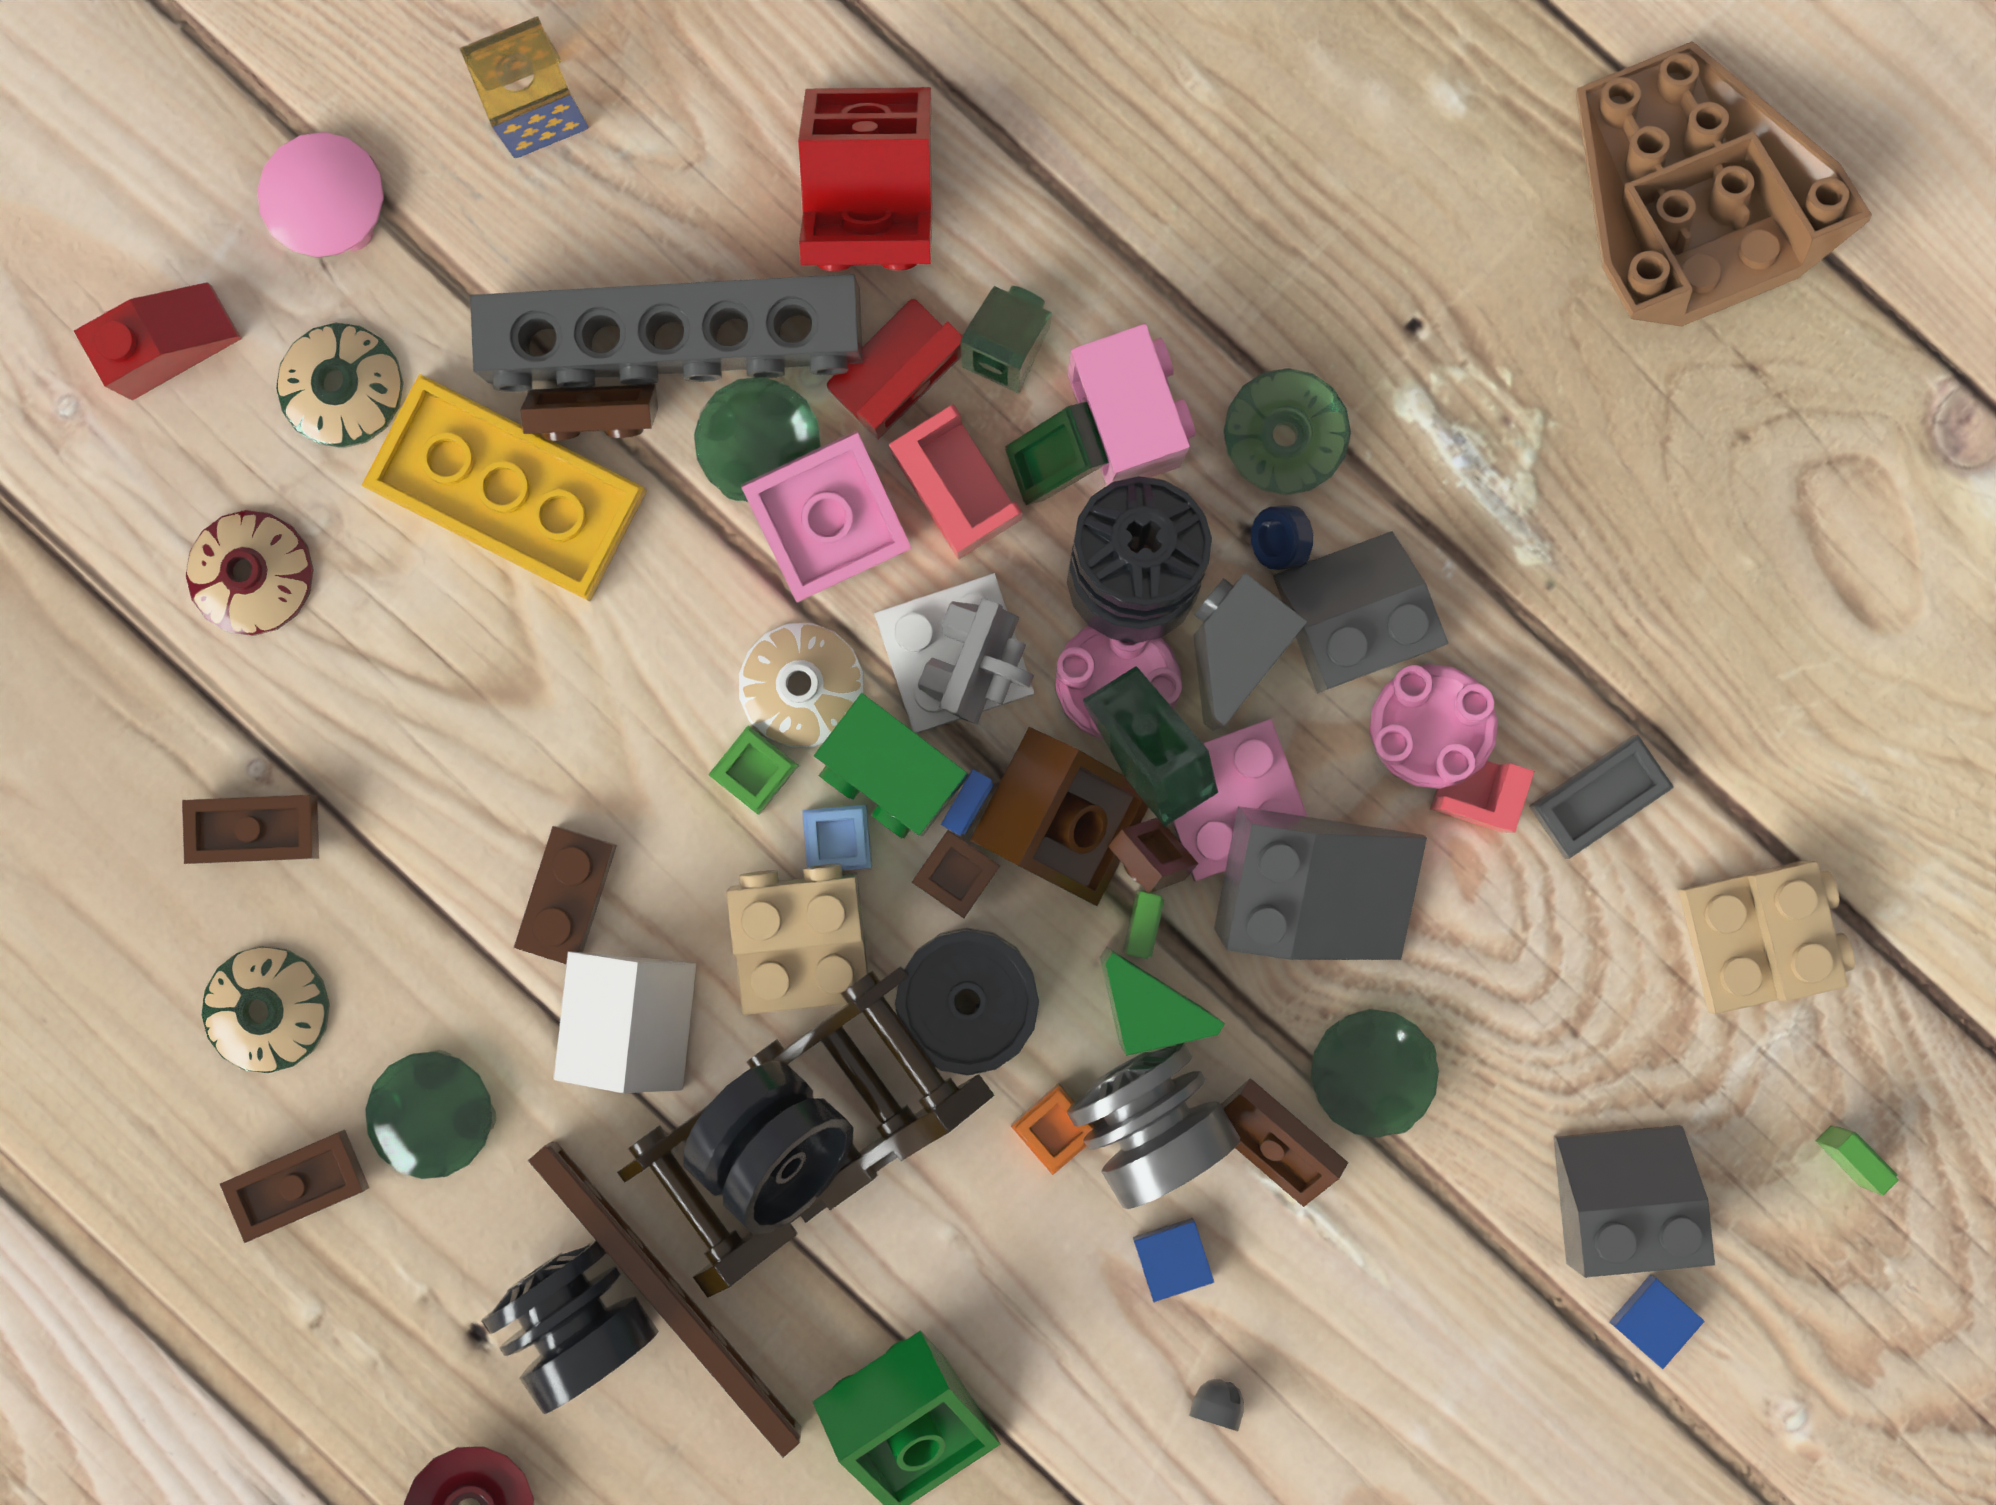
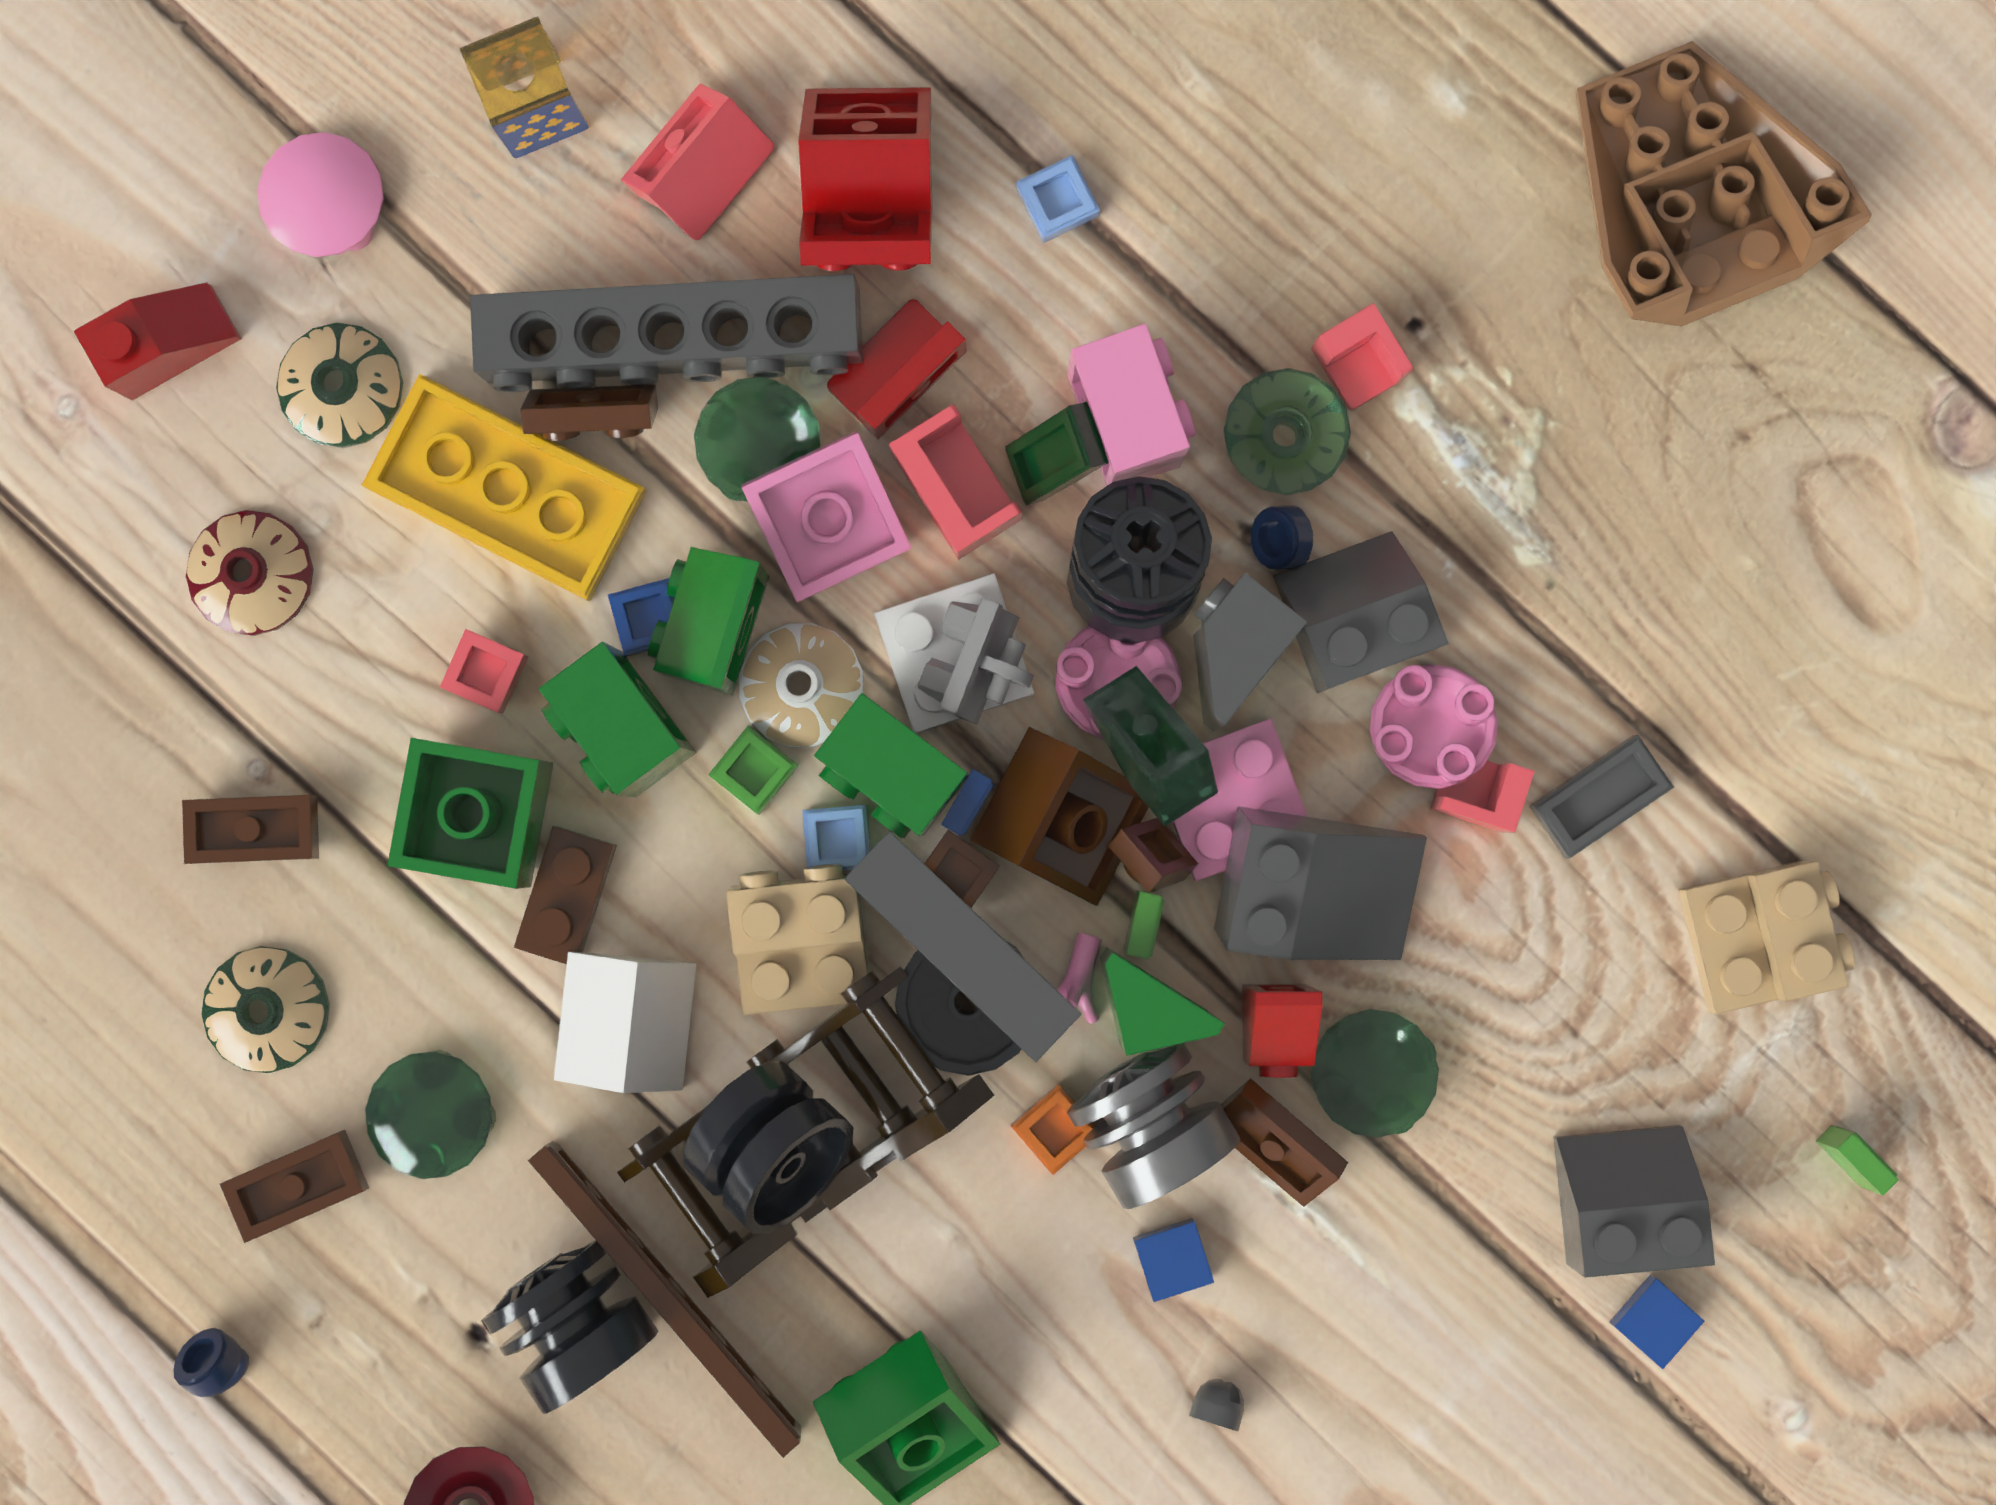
(210, 1363): none -> dark blue tile
(470, 814): none -> green brick
(484, 671): none -> coral plate
(615, 722): none -> green brick
(637, 613): none -> blue tile
(699, 161): none -> coral panel
(709, 619): none -> green slope
(962, 946): none -> dark grey tile
(1006, 336): clear green slope -> none
(1057, 199): none -> light blue tile
(1078, 977): none -> bright pink bar
(1280, 1027): none -> red slope
(1361, 357): none -> coral panel

